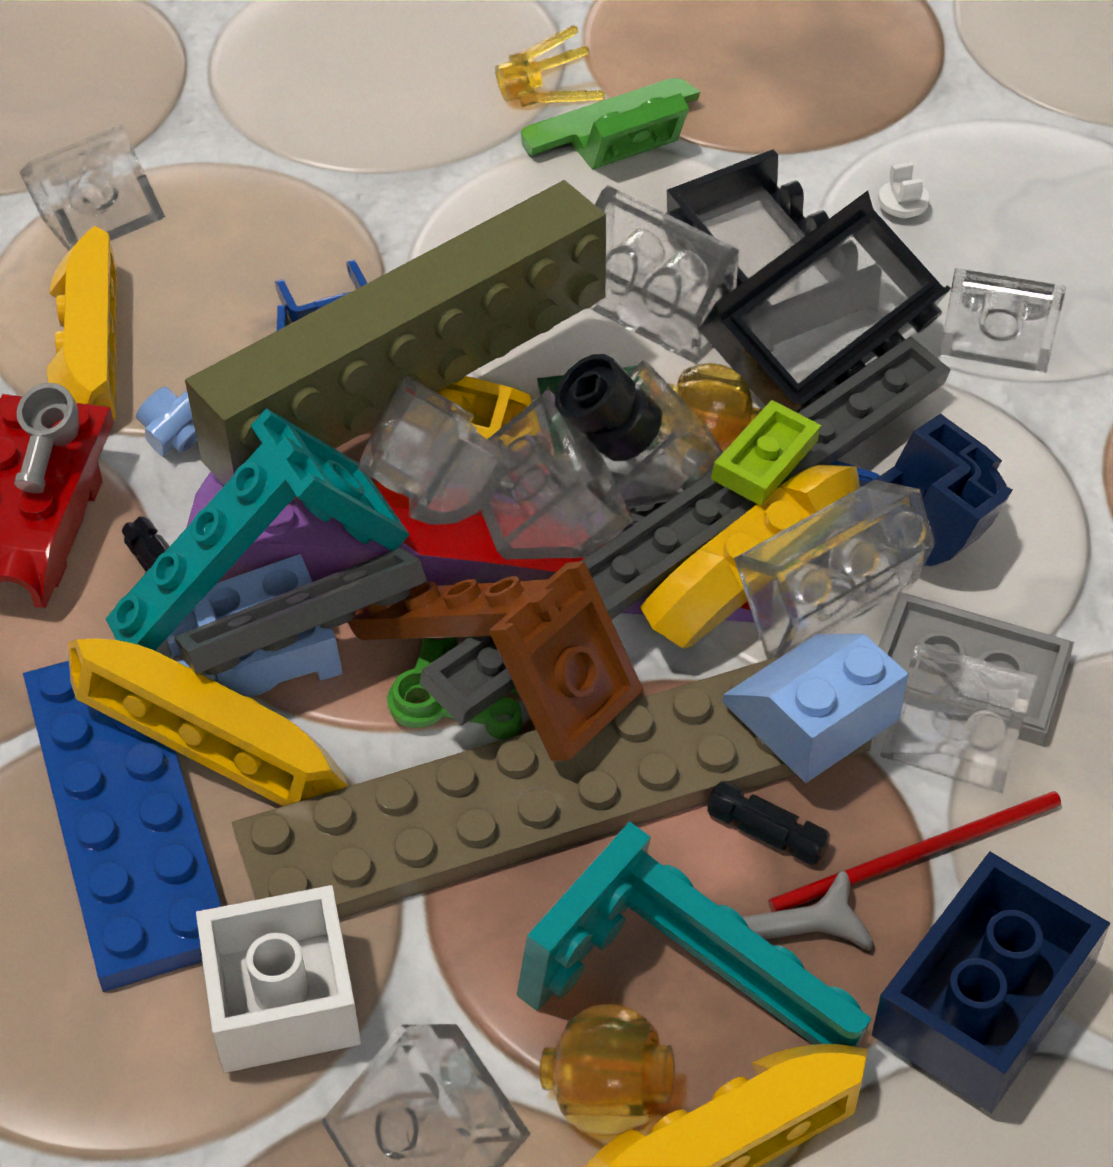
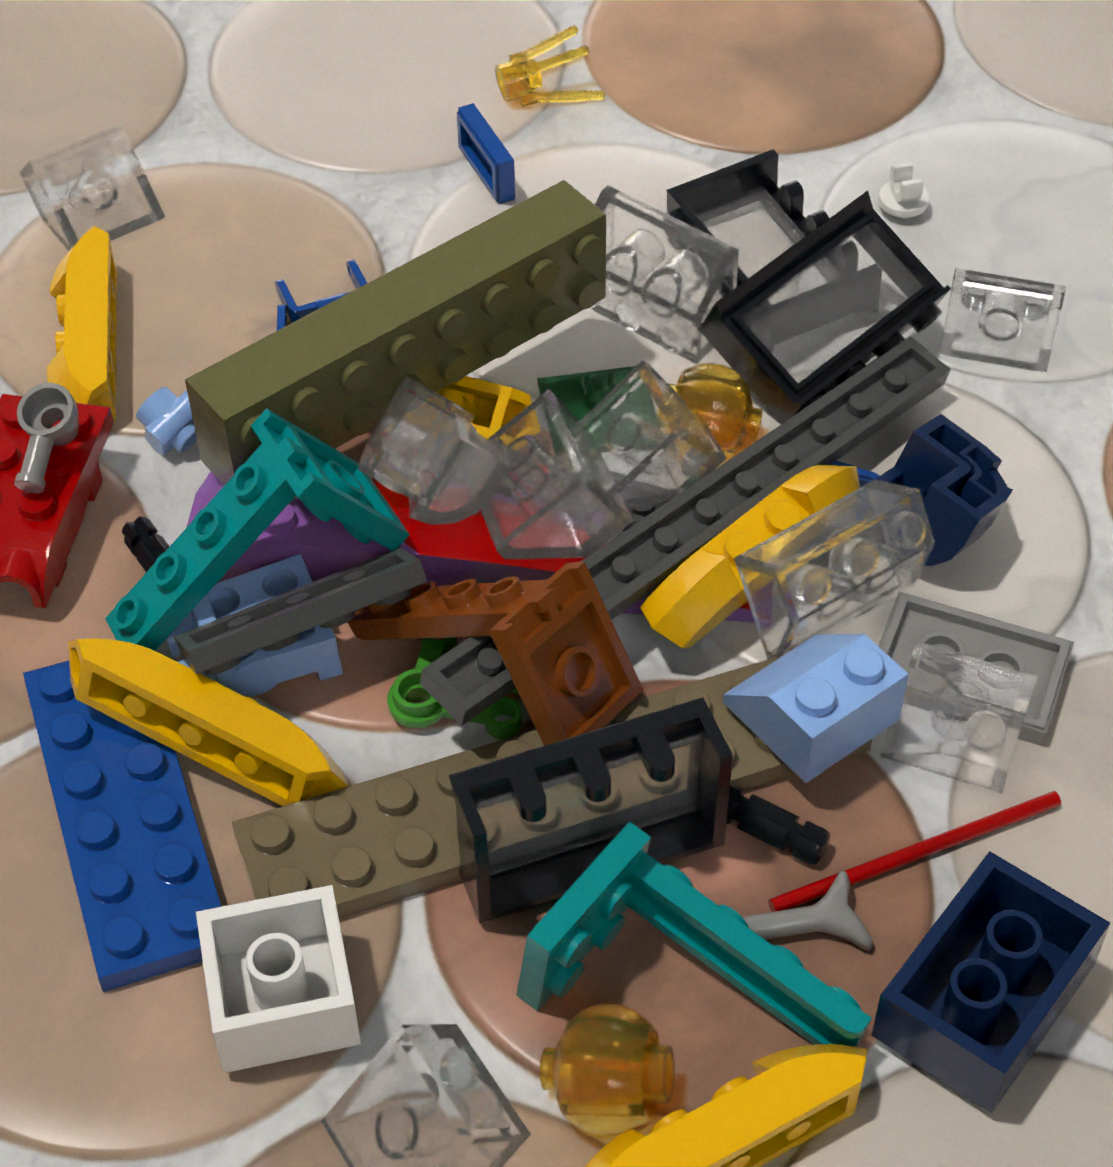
(486, 153): none -> blue tile
(550, 811): none -> black window
(608, 407): black wheel -> none
(617, 125): bright green plate -> none
(765, 452): lime plate -> none

